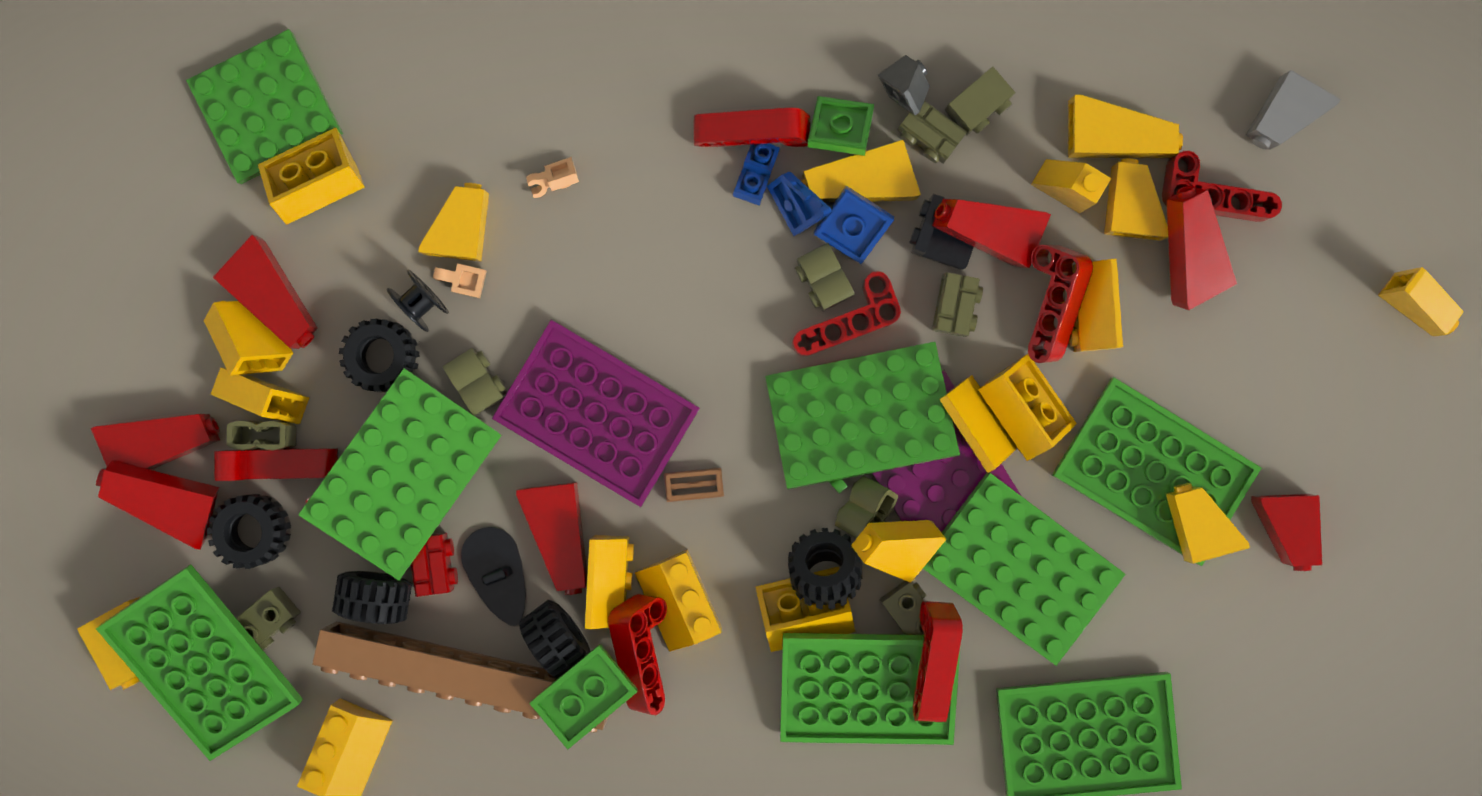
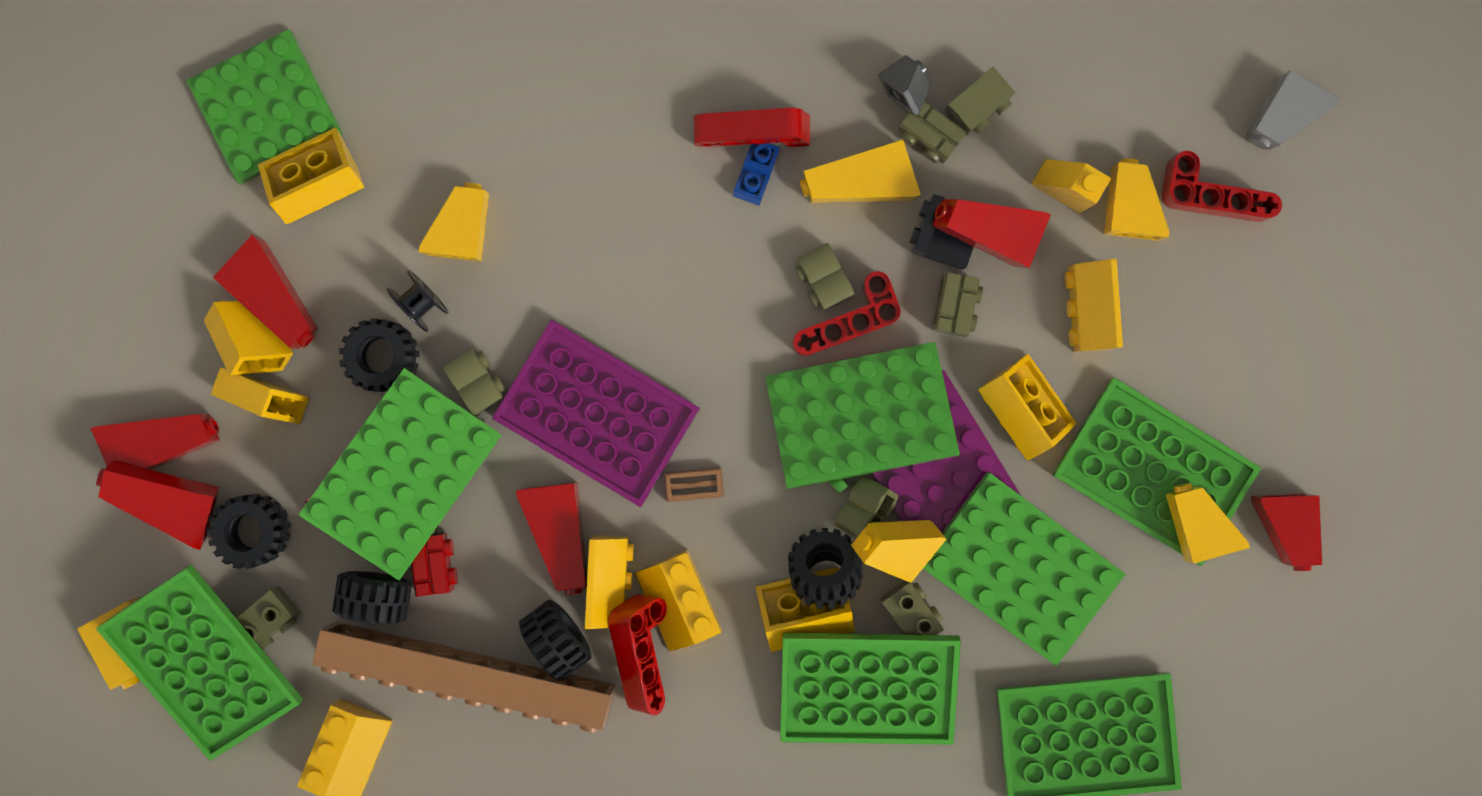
(263, 435): olive brick -> none
(273, 464): red beam -> none
(465, 279): light nougat plate -> none
(496, 572): black shield -> none
(556, 176): light nougat plate -> none
(583, 696): bright green plate -> none
(797, 203): blue wing -> none
(841, 125): bright green plate -> none
(854, 225): blue plate -> none
(938, 660): red beam -> none
(978, 424): yellow tile -> none
(1048, 342): red beam -> none
(1112, 131): yellow slope -> none
(1196, 249): slope -> none
(1422, 301): yellow slope -> none

